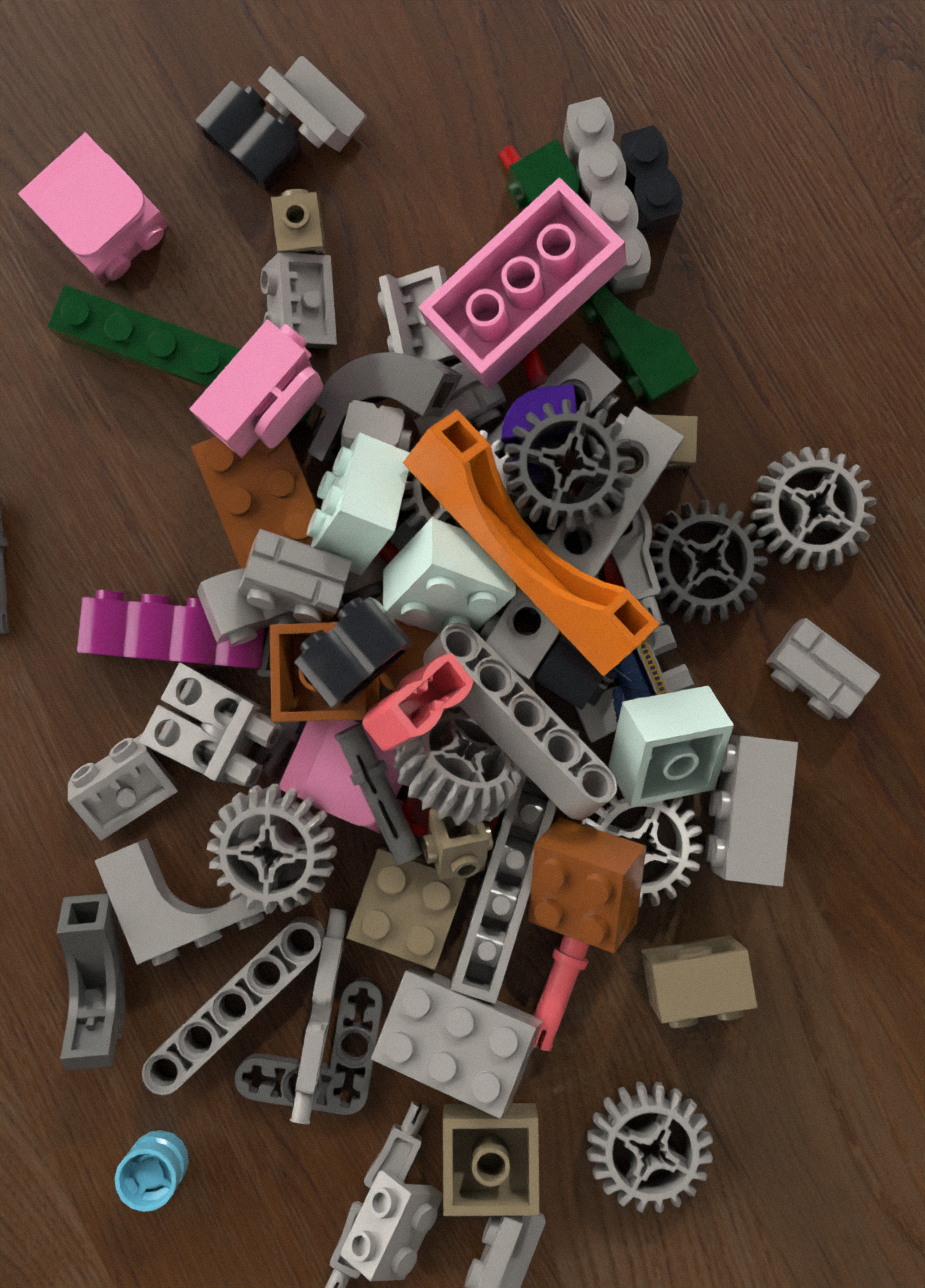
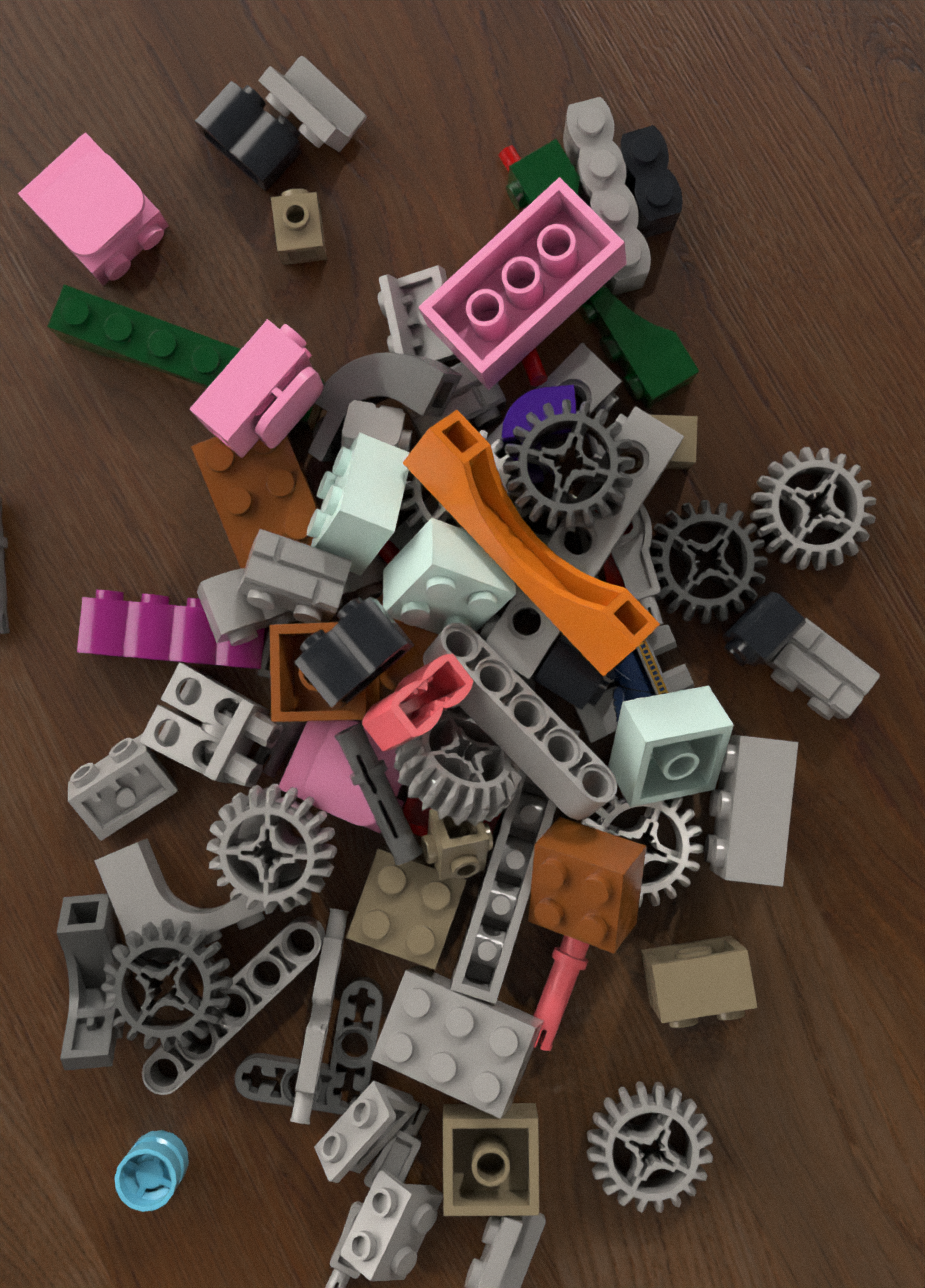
(143, 1018): none -> dark grey gear
(301, 296): light grey bracket -> none
(364, 1130): none -> light grey bracket
(762, 630): none -> black brick

